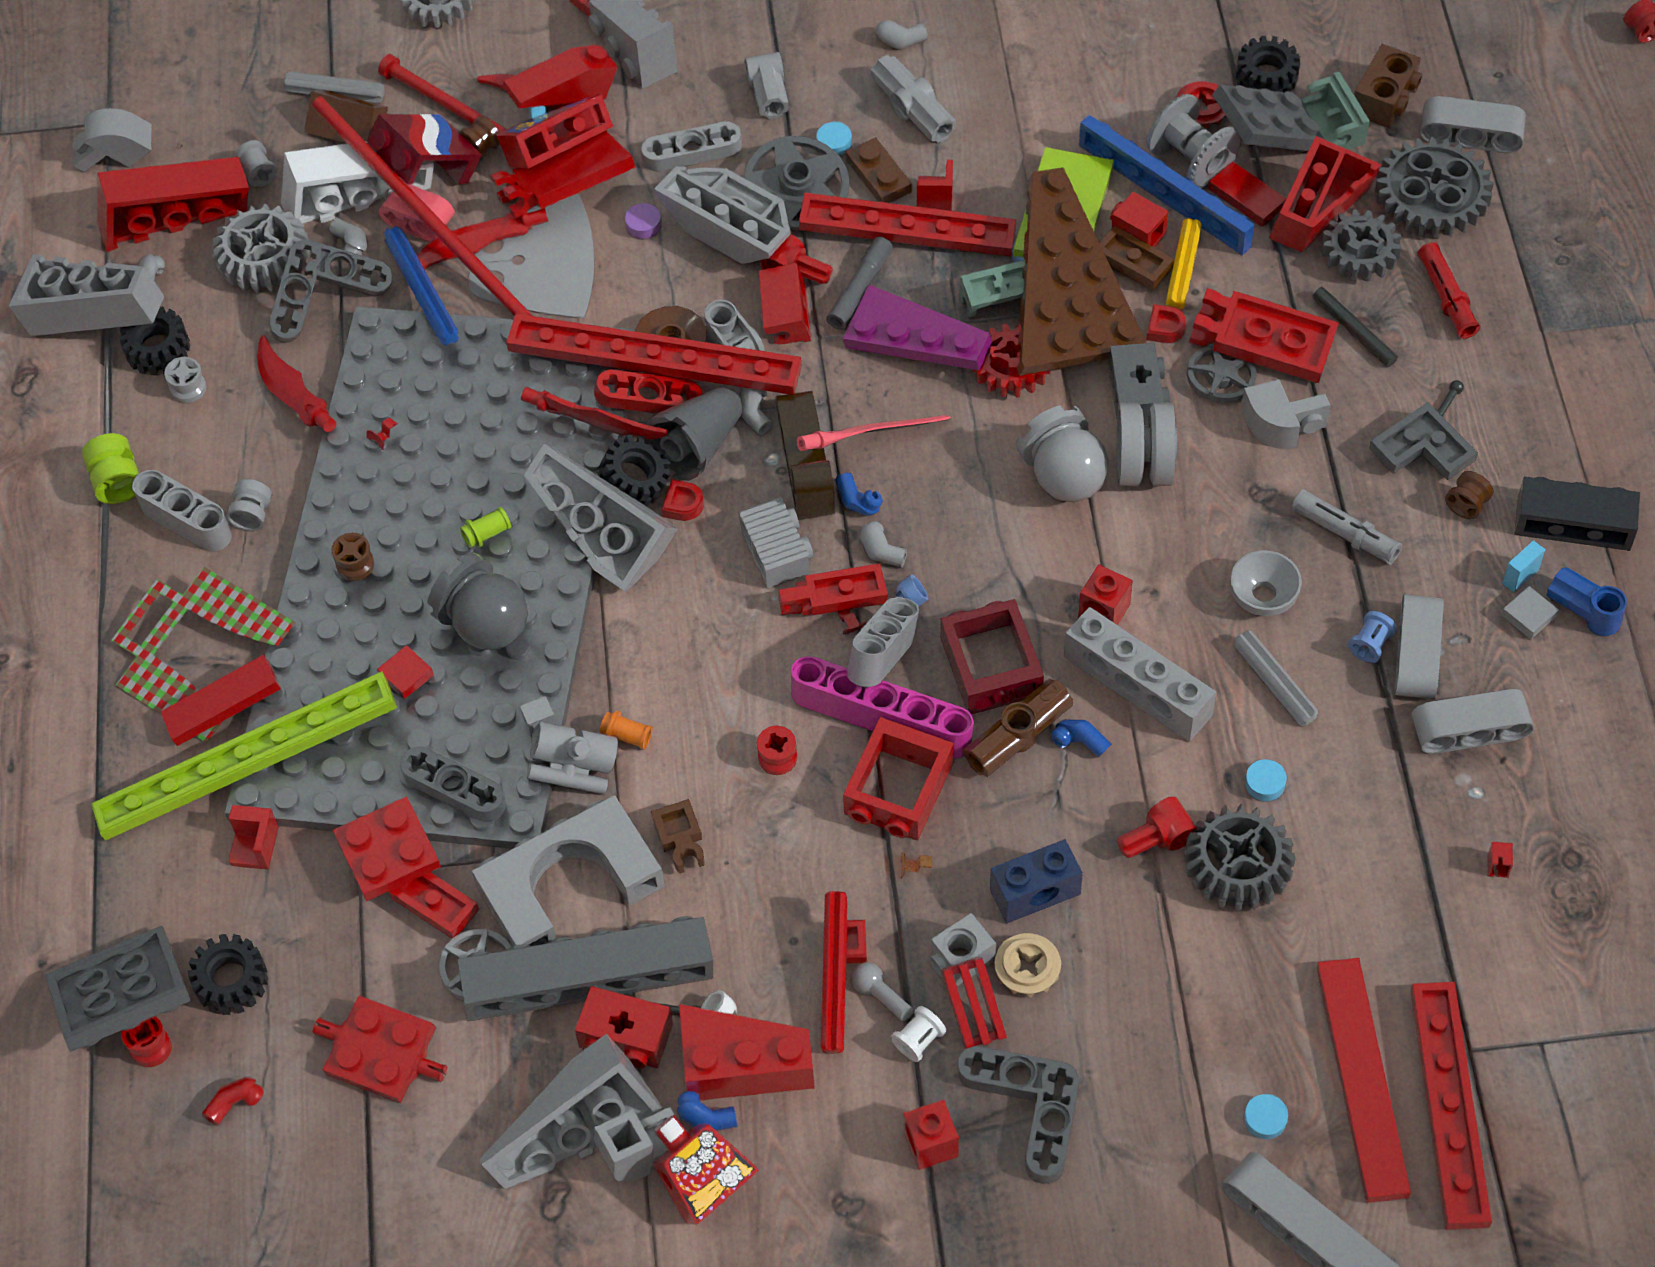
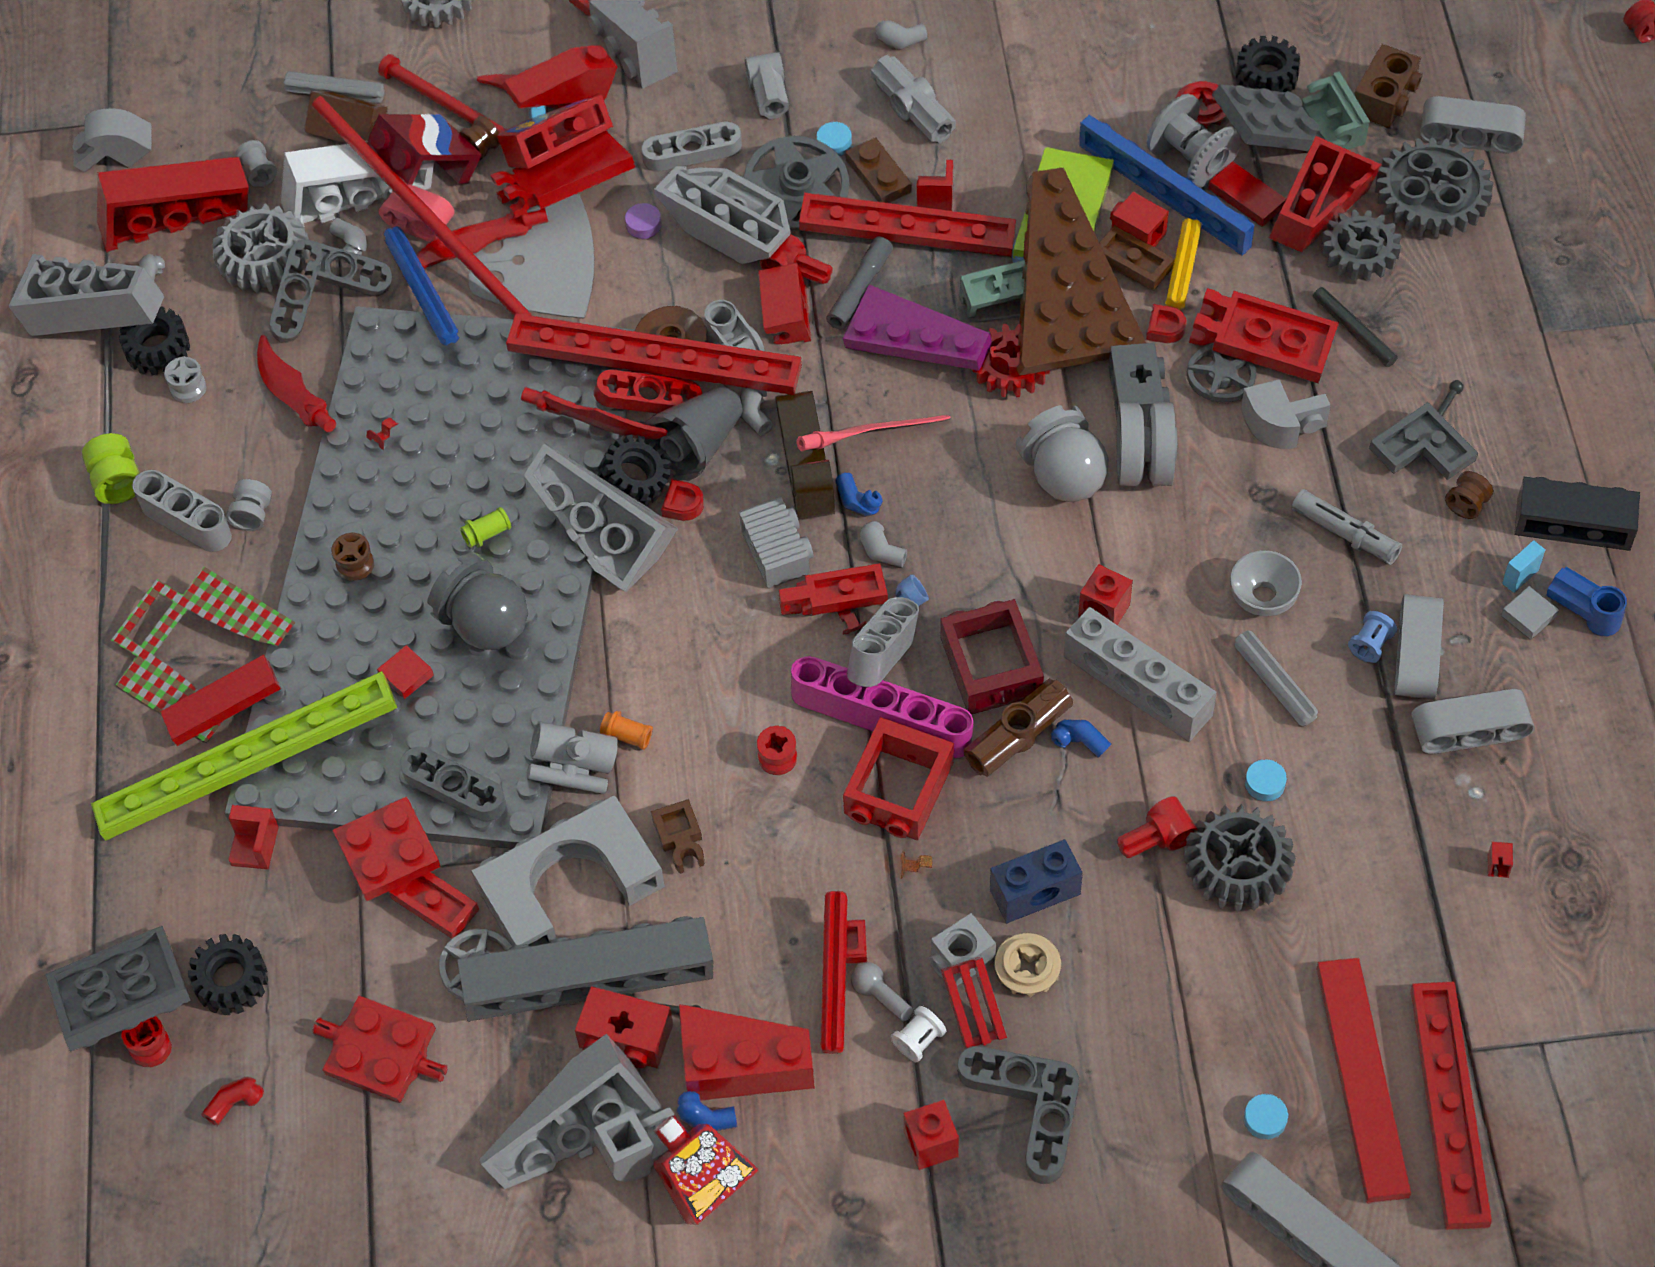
(537, 711): light grey piece -> none
(720, 1002): white hinge -> none
(1454, 301): red pin -> none

